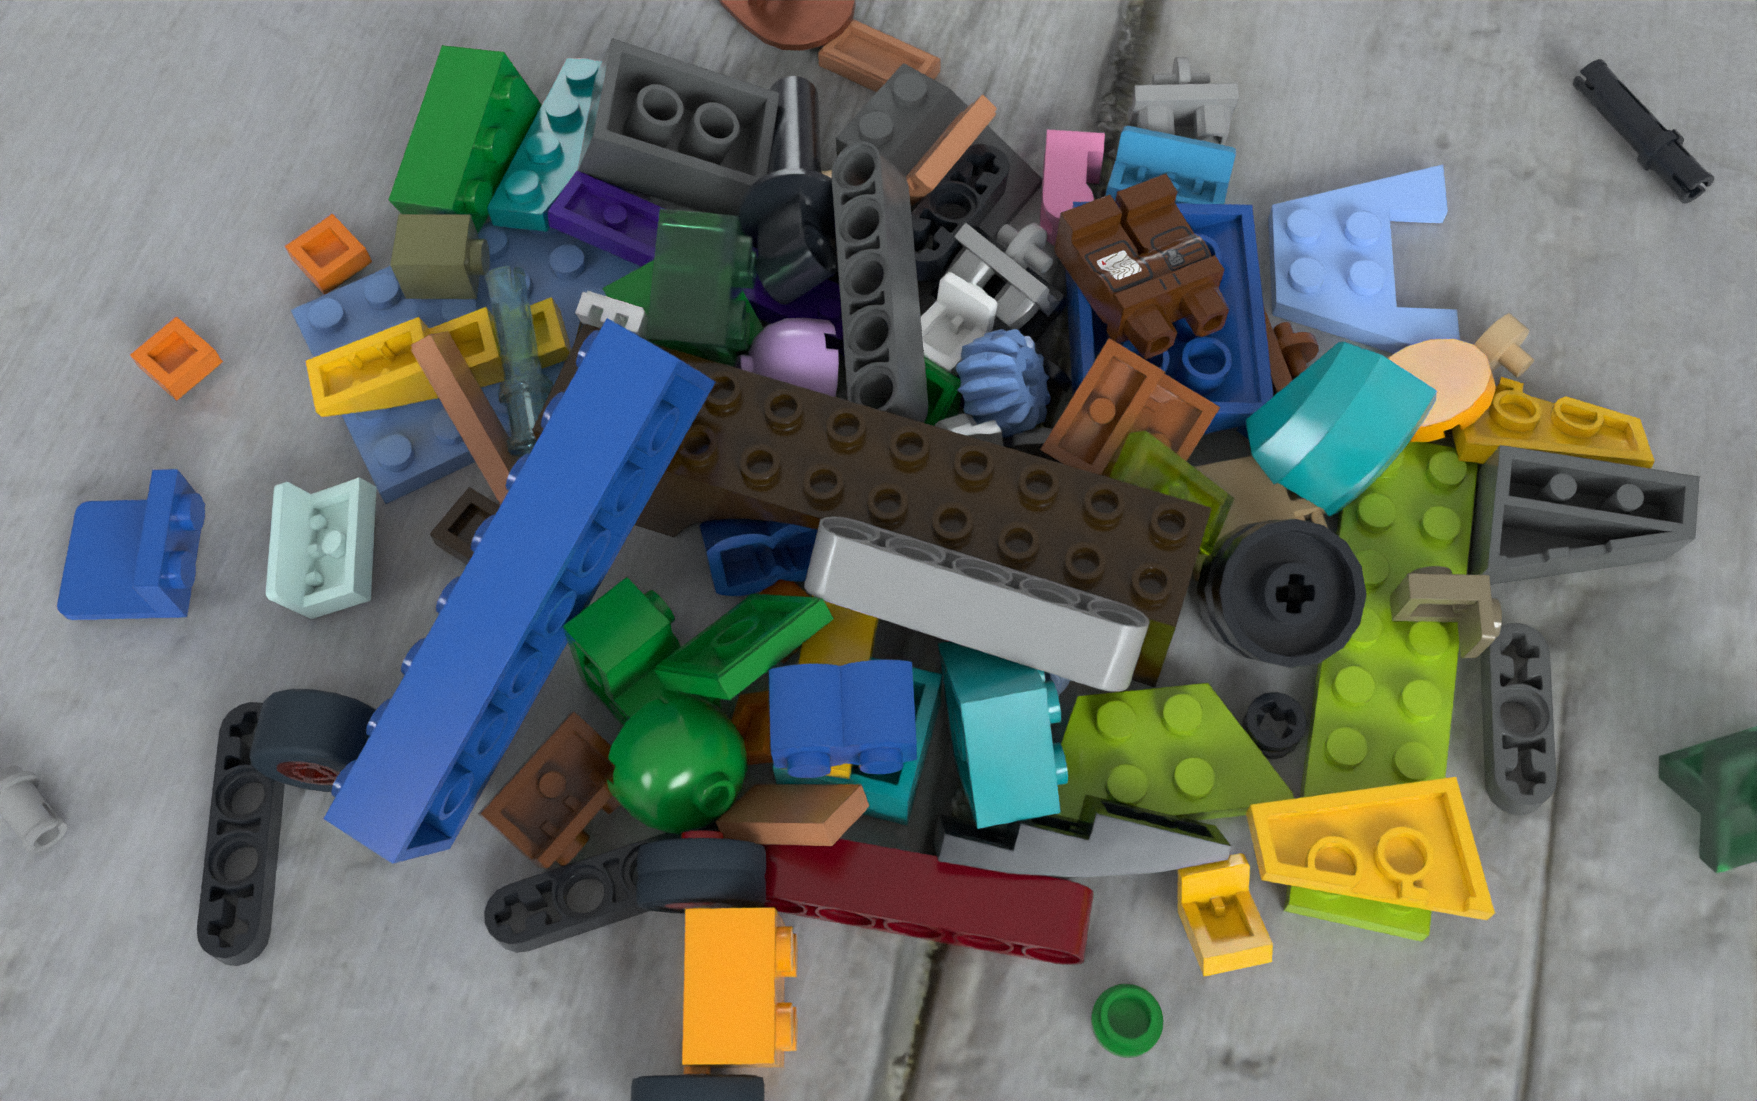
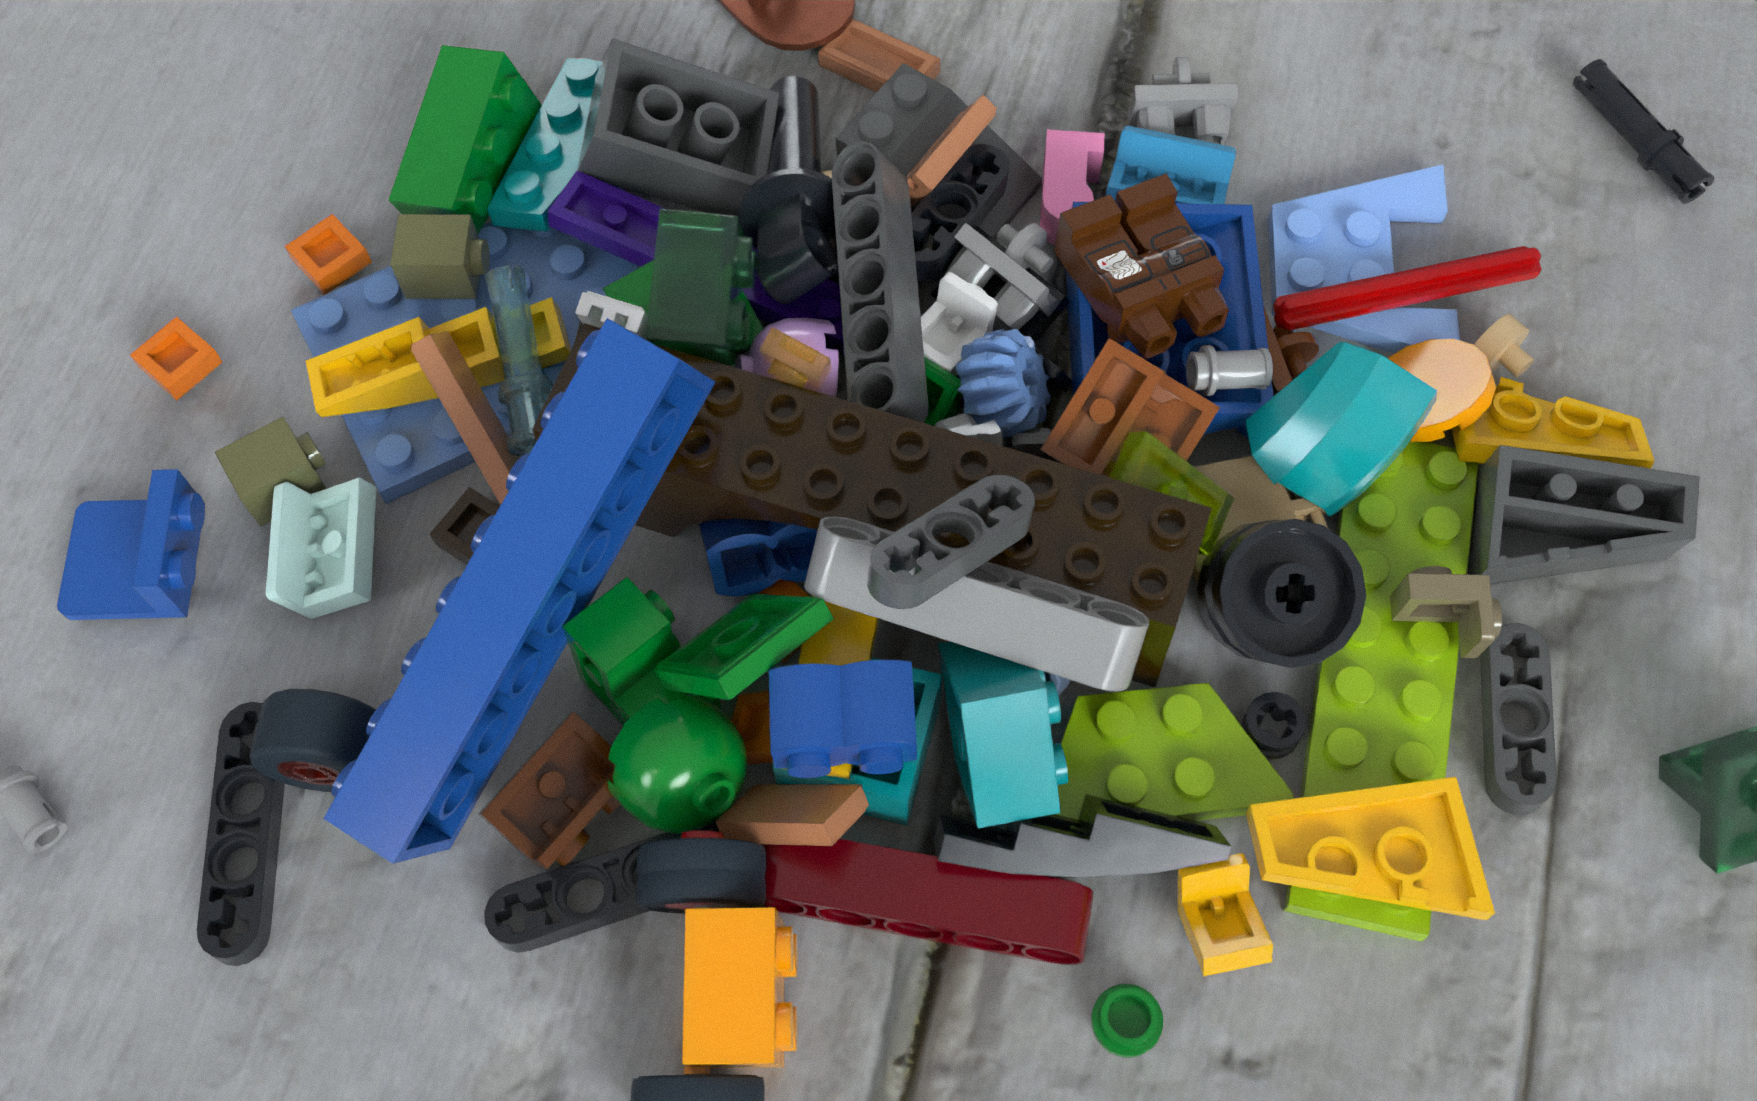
(268, 459): none -> olive brick
(794, 361): none -> clear yellow plate
(940, 565): none -> dark grey beam
(1219, 370): none -> light grey pin
(1406, 288): none -> red axle

